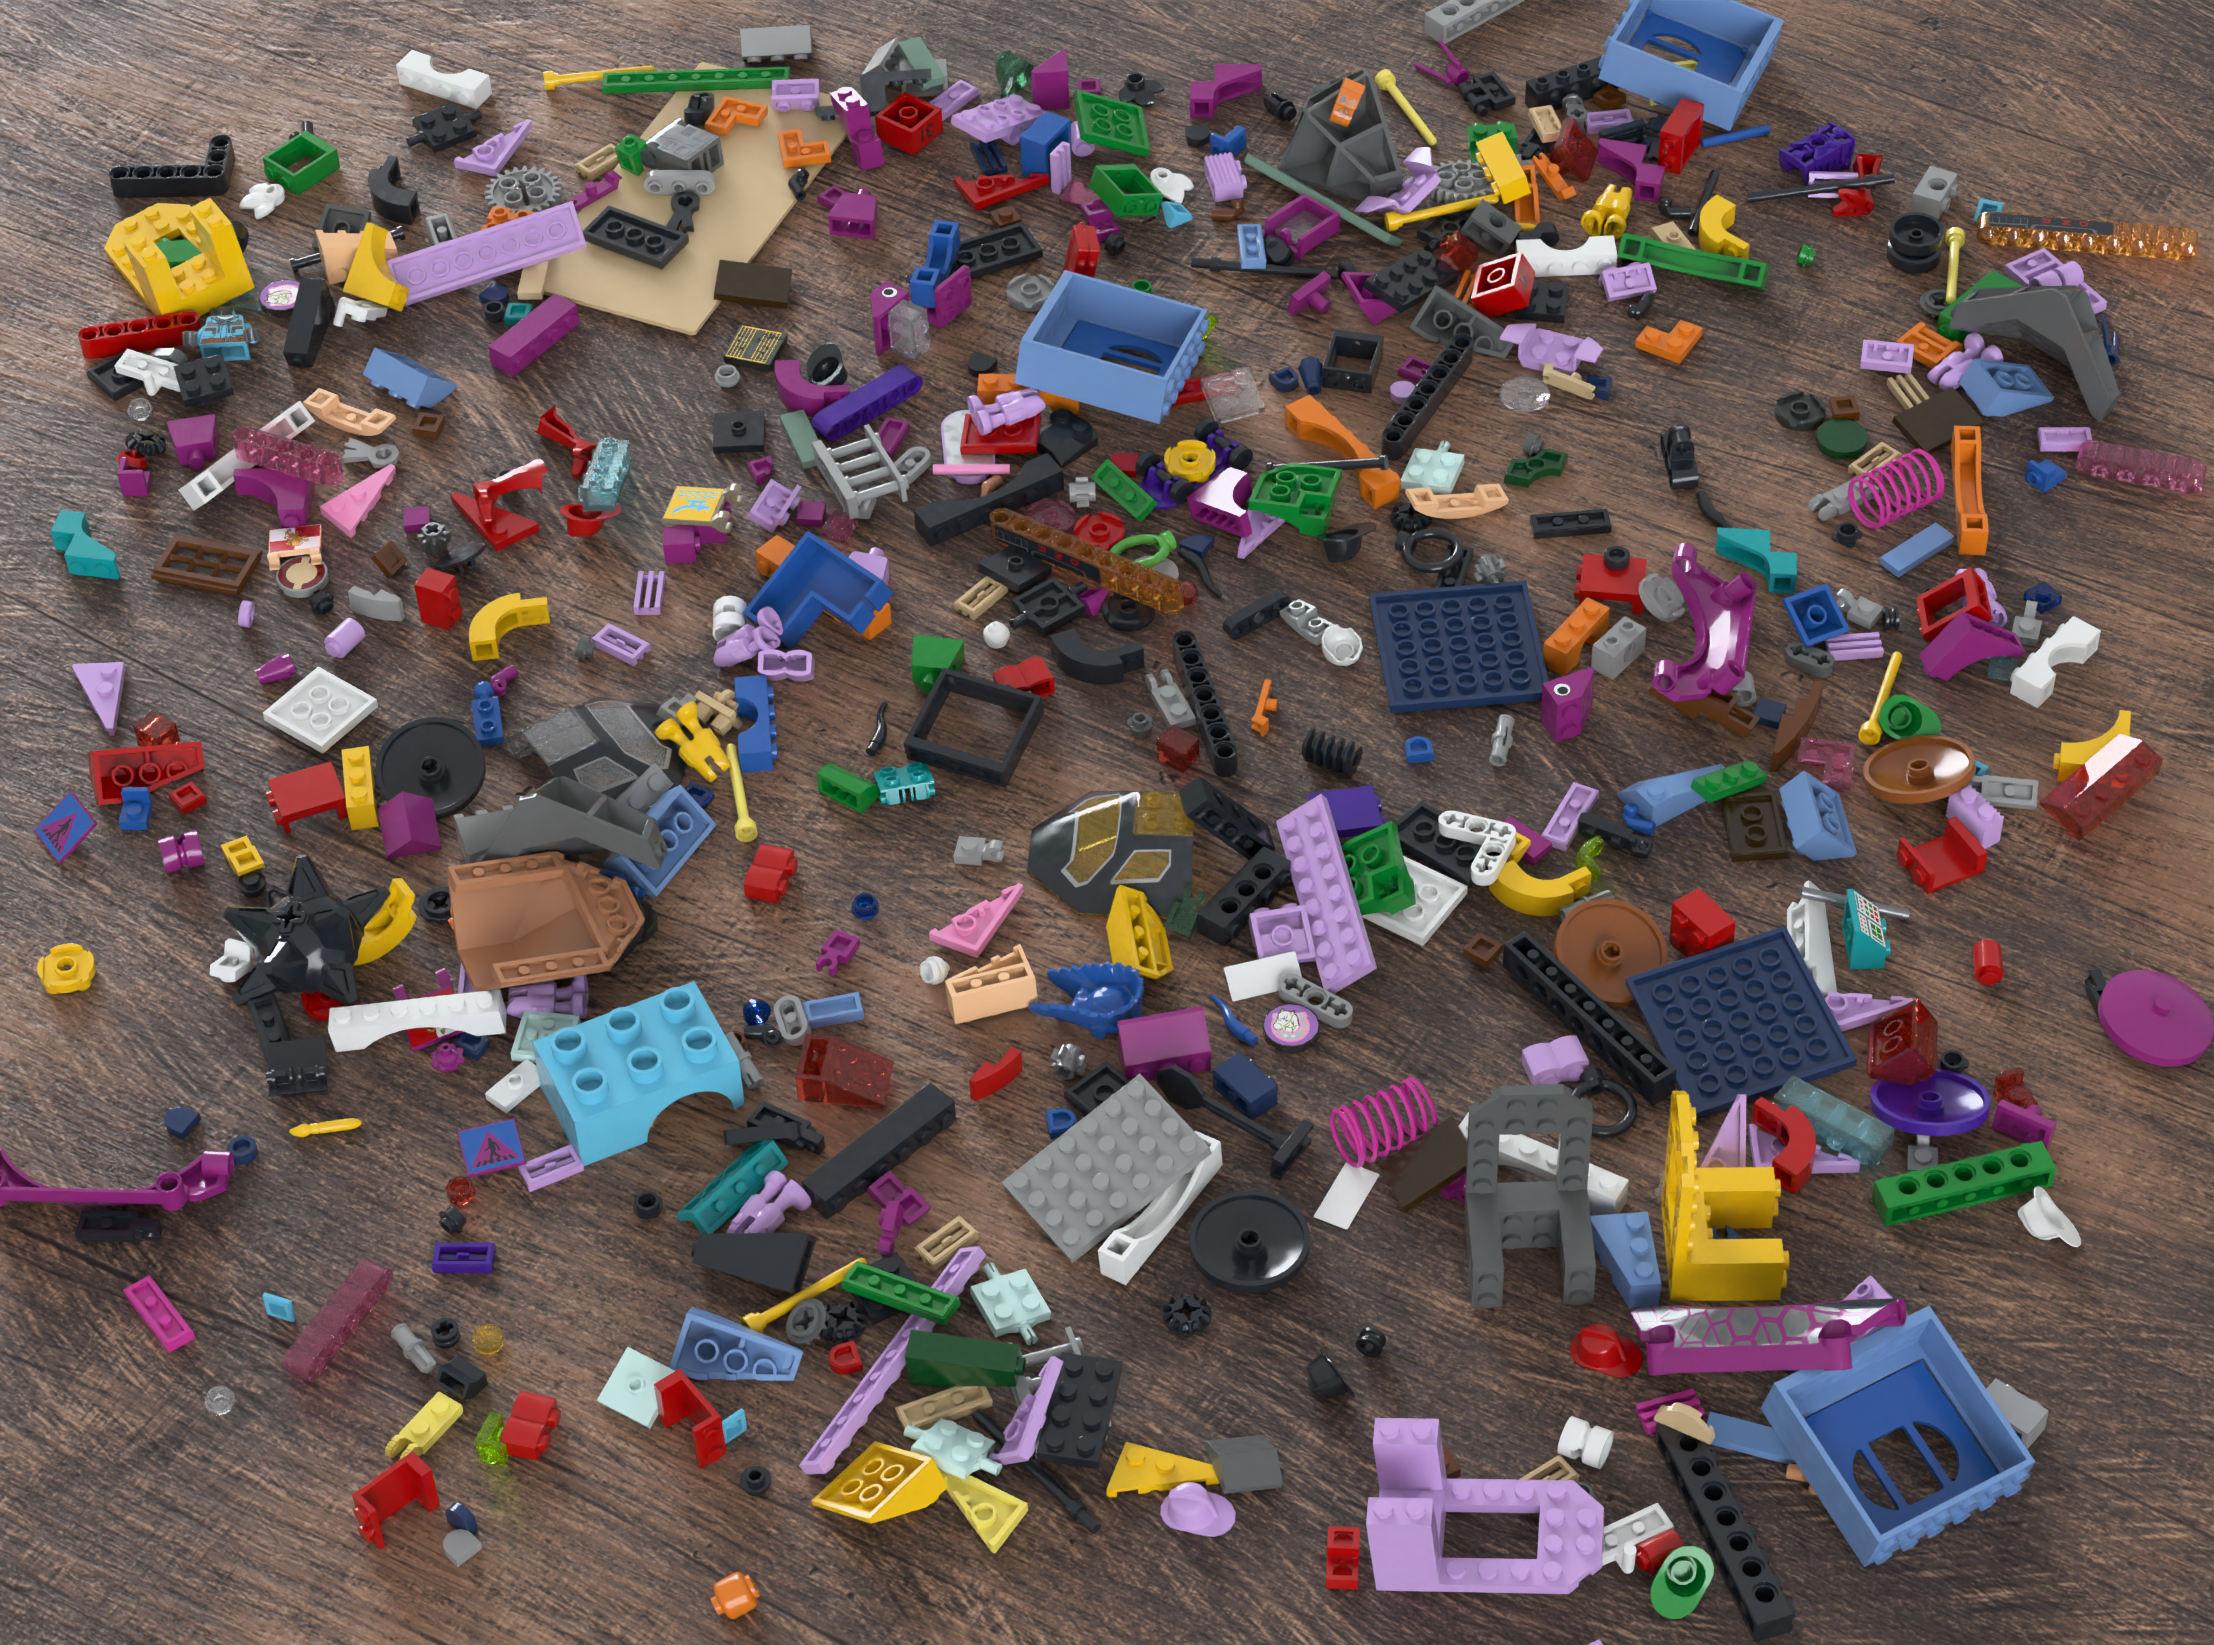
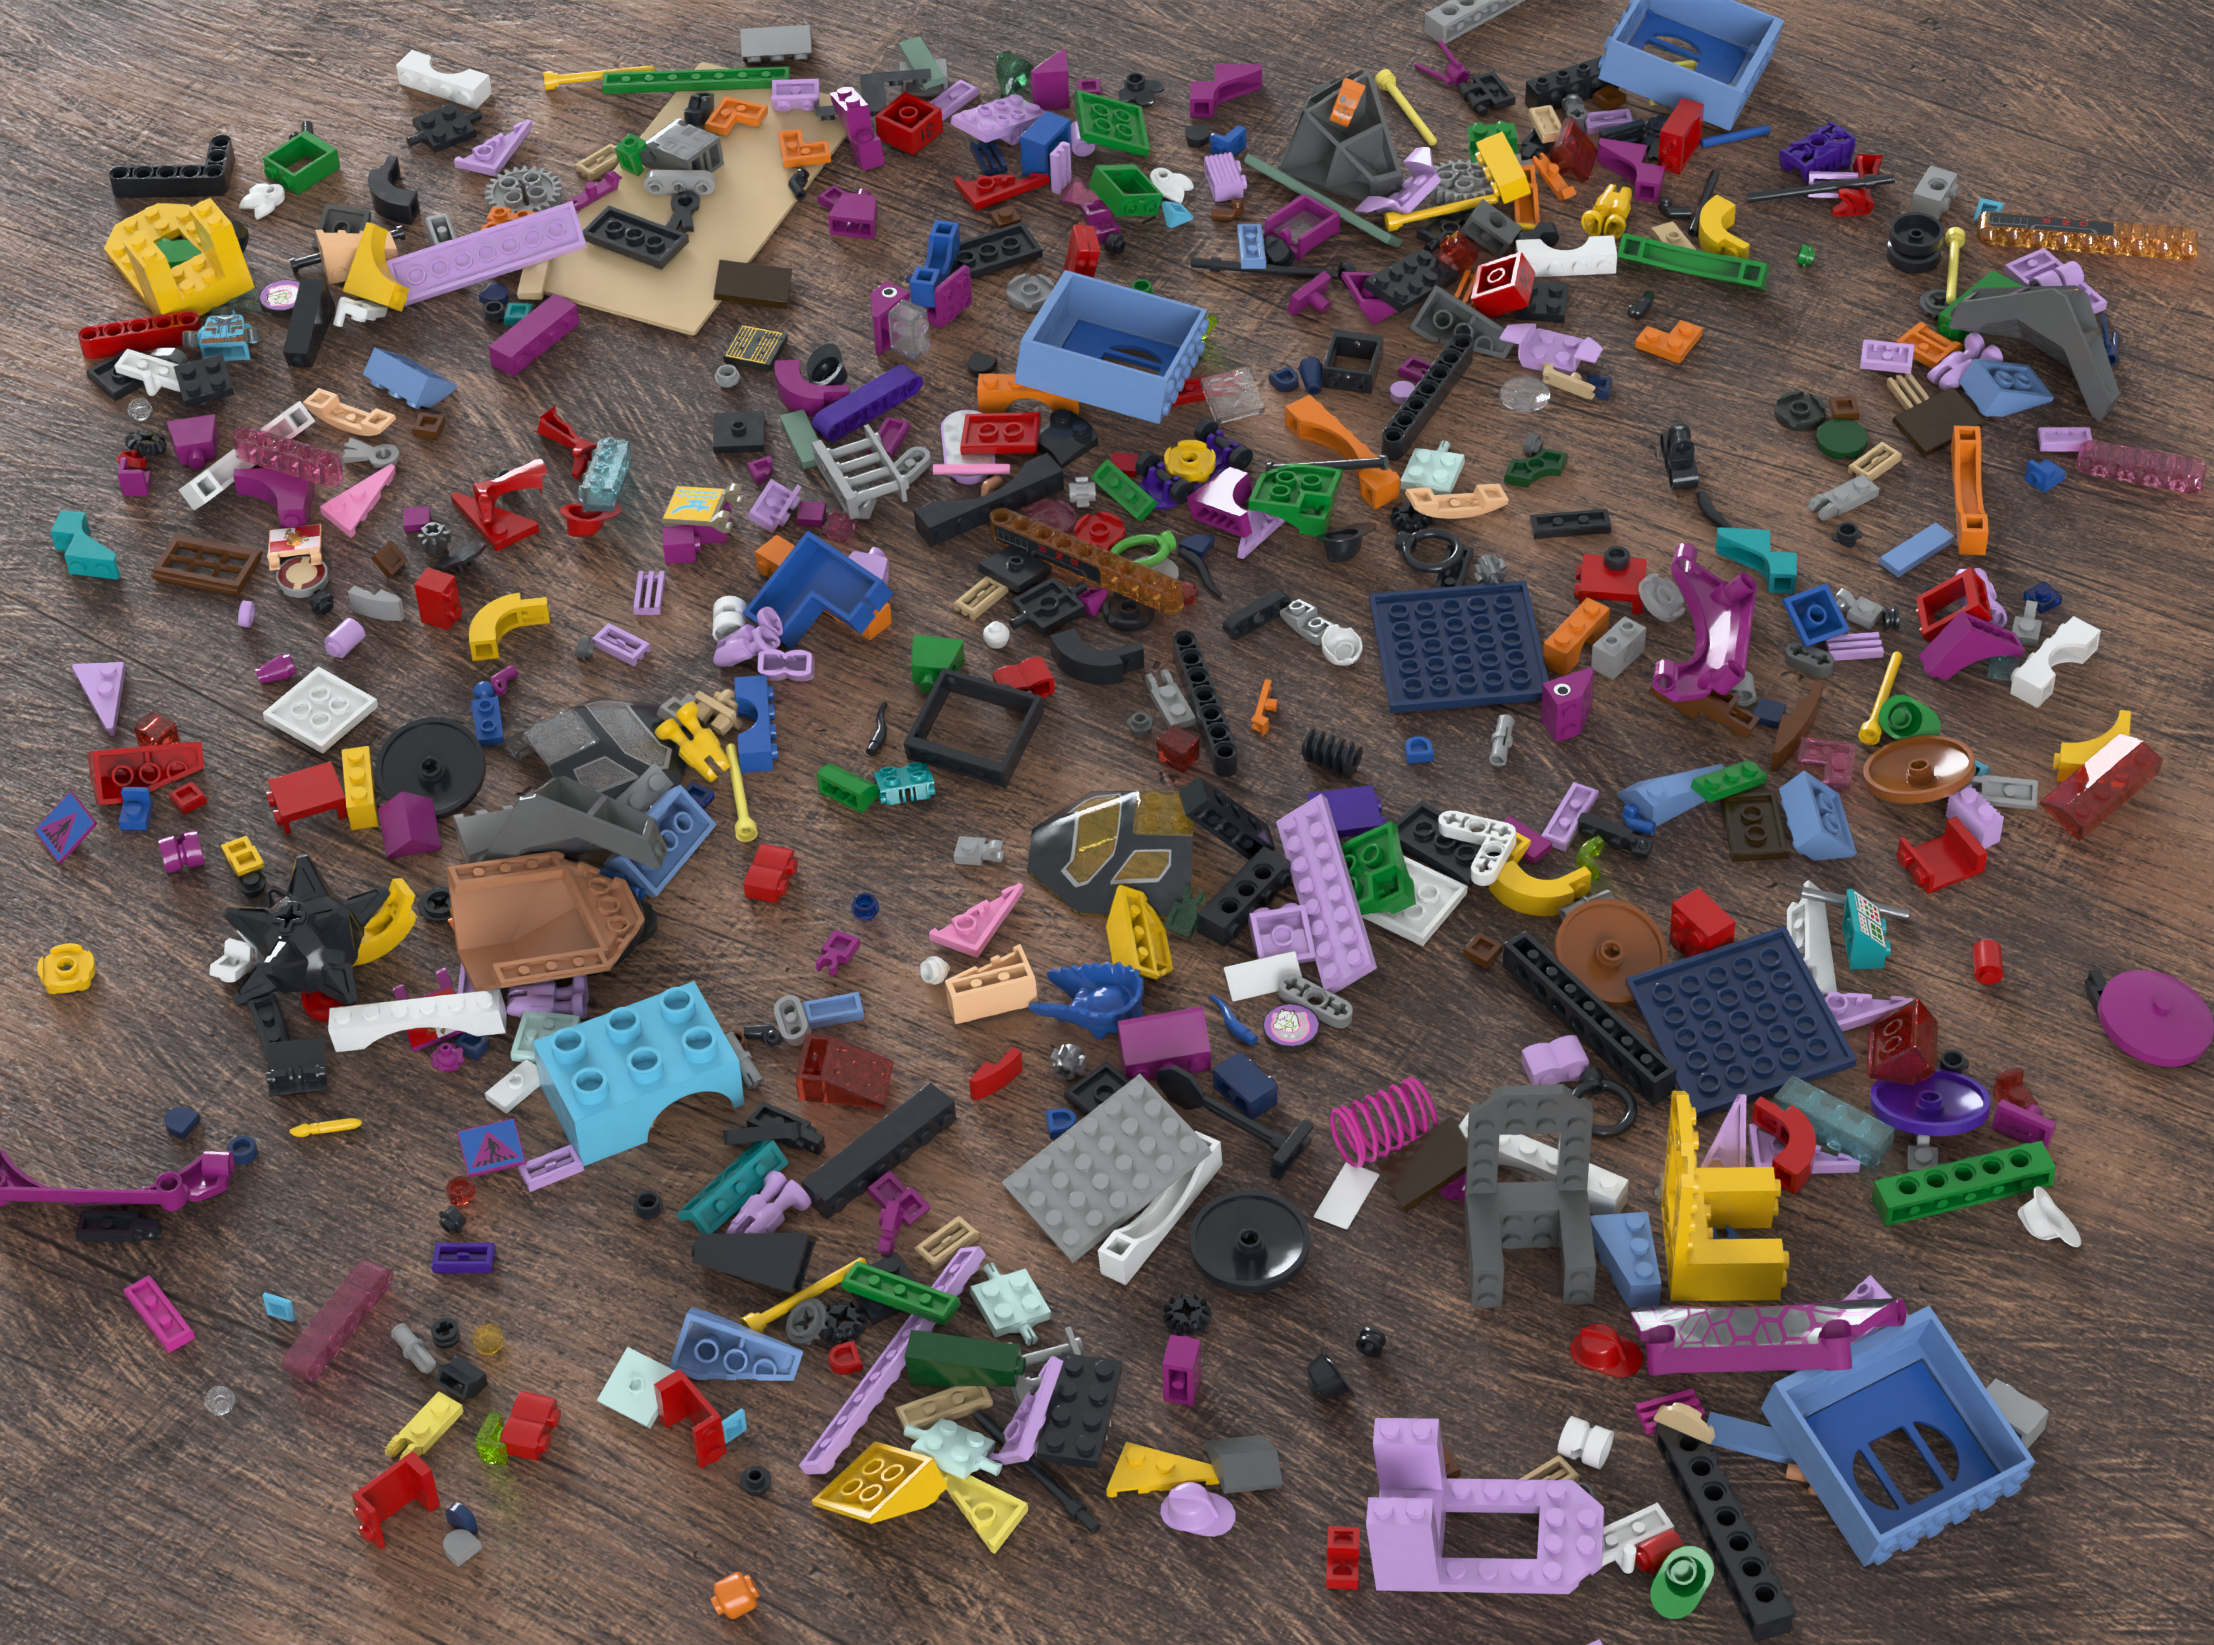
(756, 1012): clear blue plate -> none
(886, 59): light grey brick -> none
(1006, 410): lavender piece -> none
(1181, 1370): none -> magenta brick
(1280, 107): black arm -> none
(1627, 281): lavender bracket -> none
(1889, 500): dark pink piece -> none

